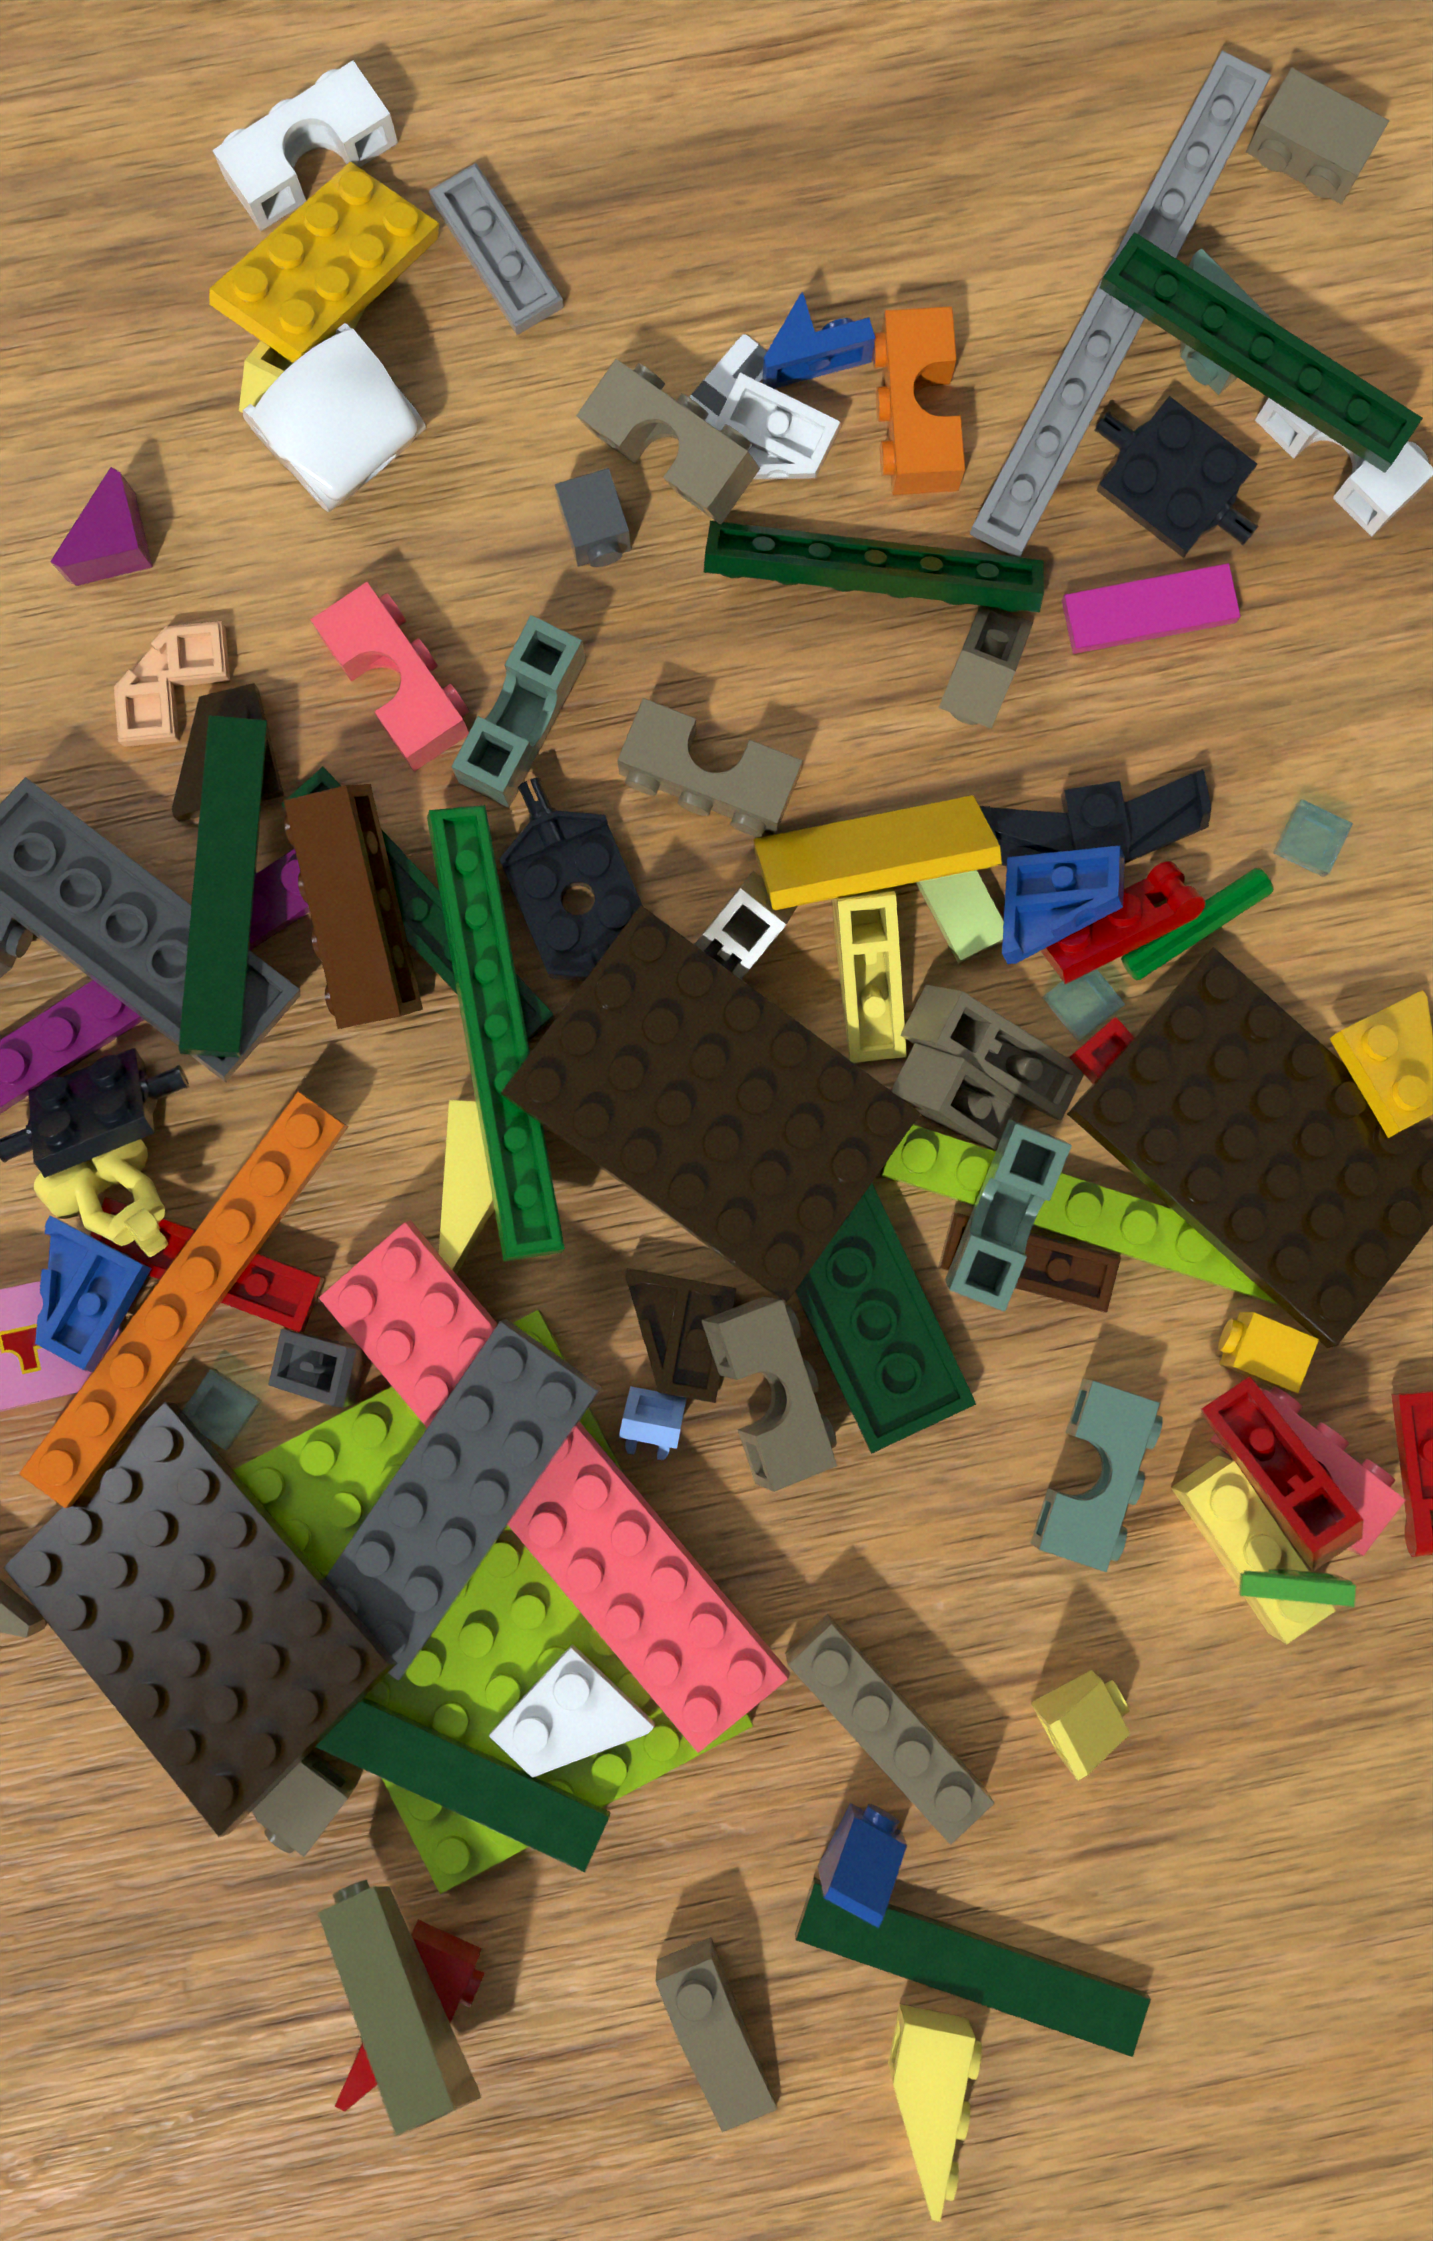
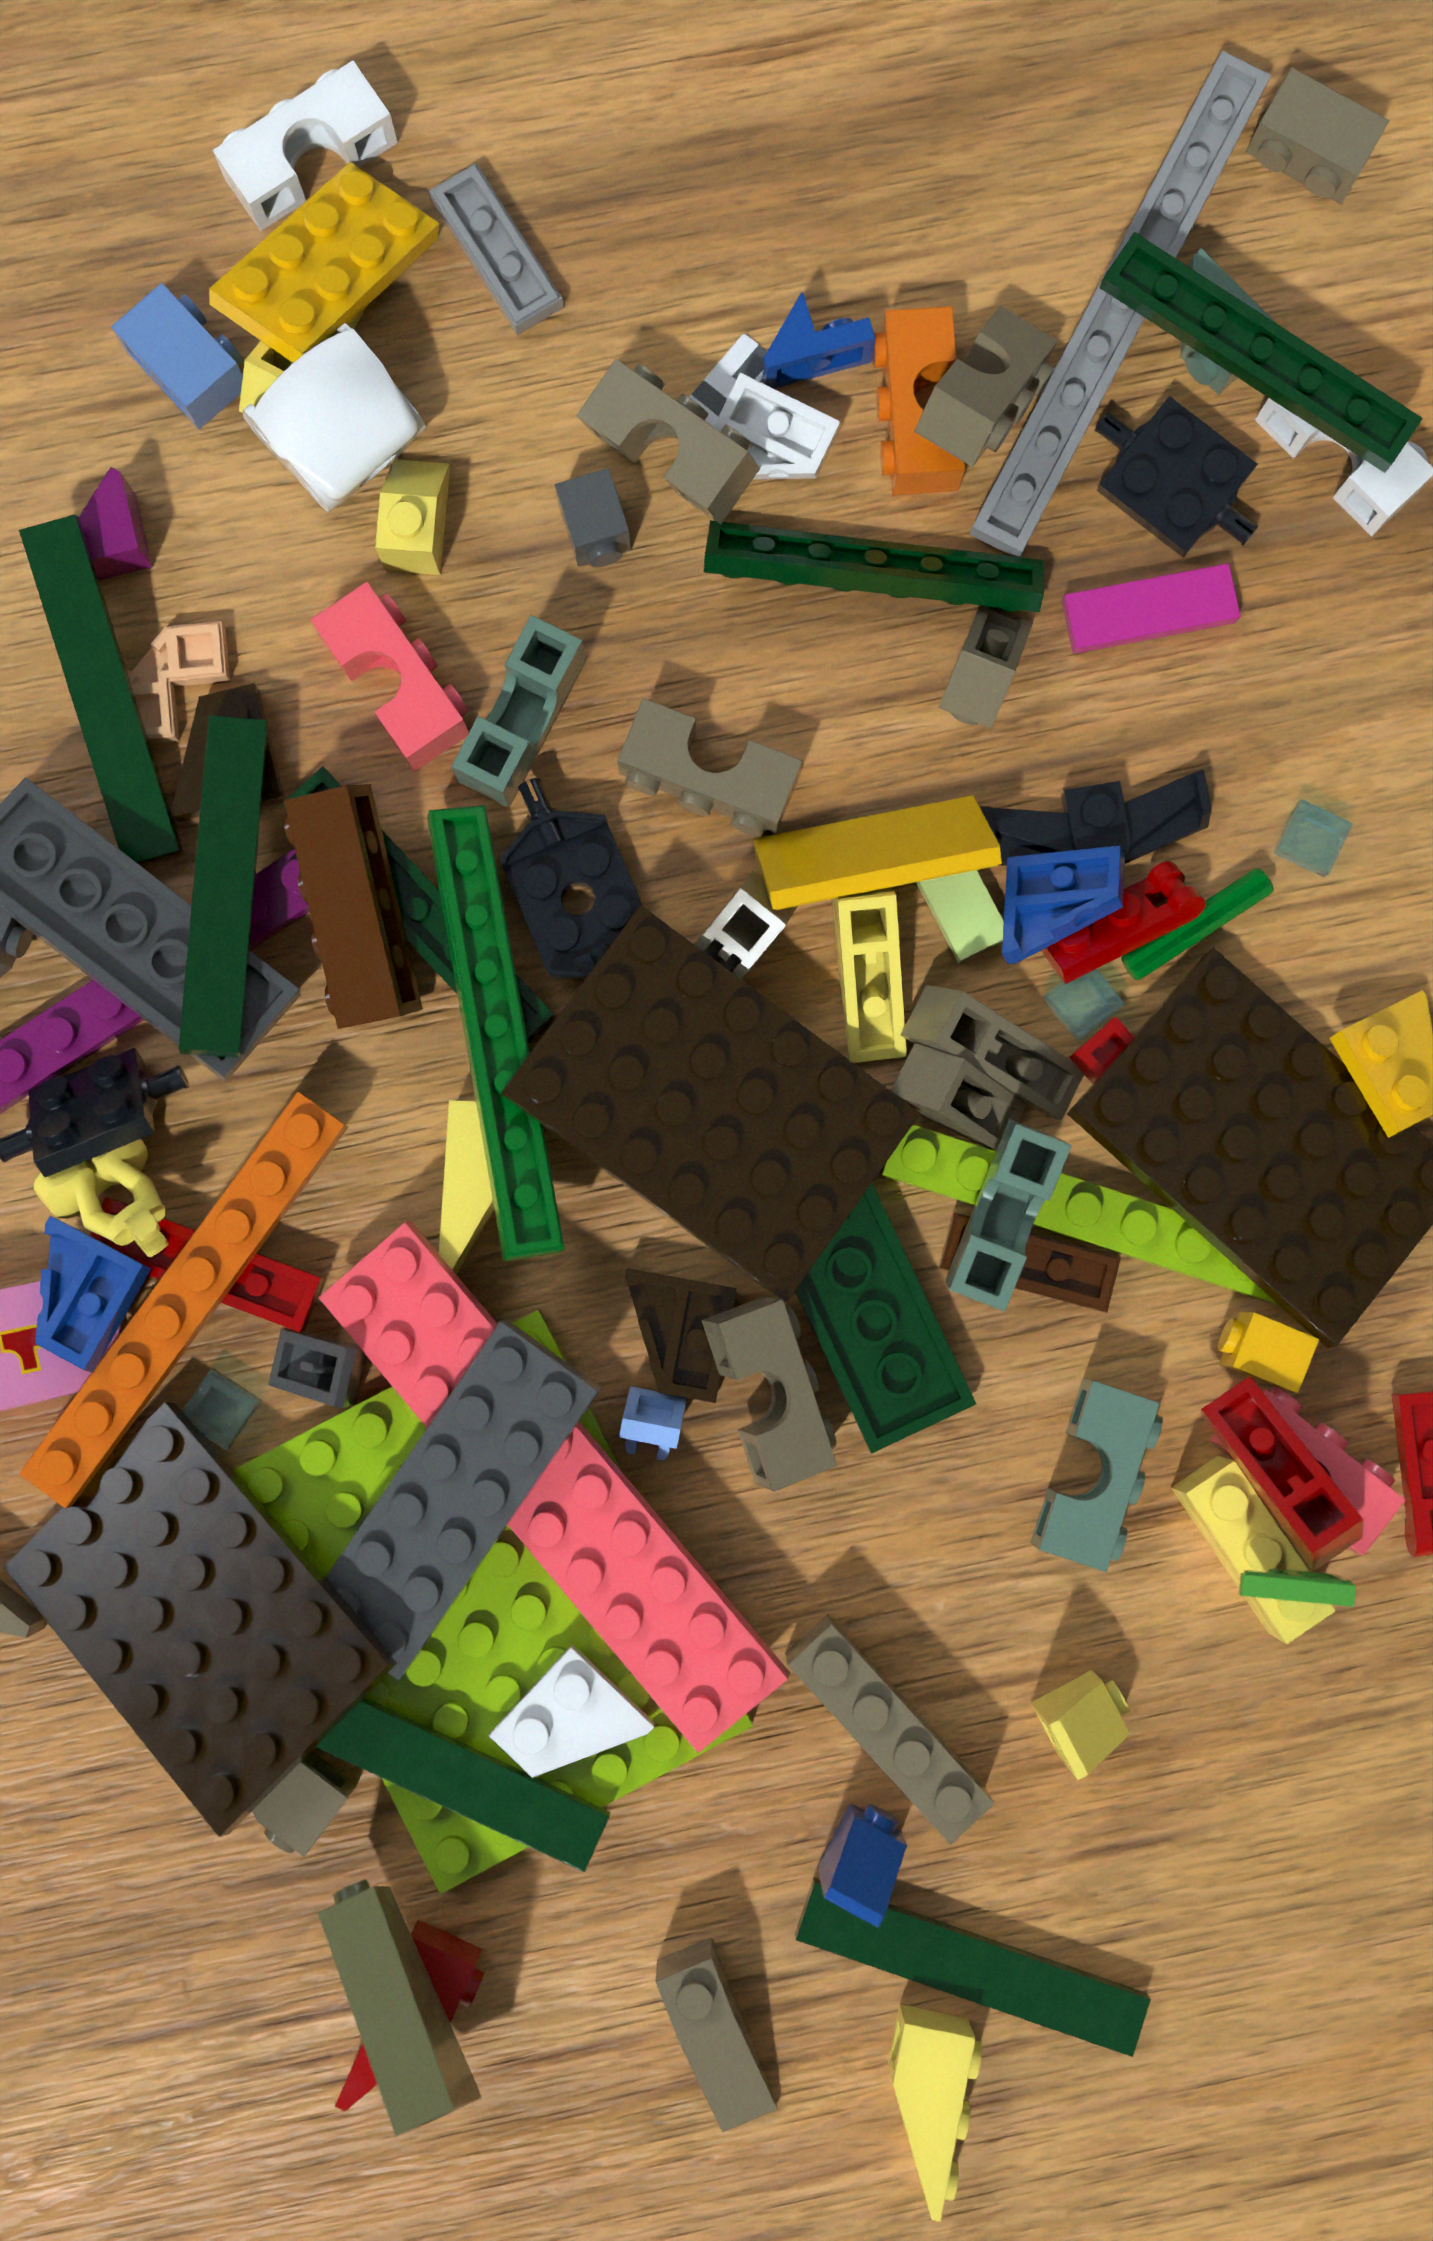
(100, 688): none -> dark green tile
(180, 354): none -> medium blue brick
(413, 517): none -> light yellow slope
(991, 390): none -> dark tan arch

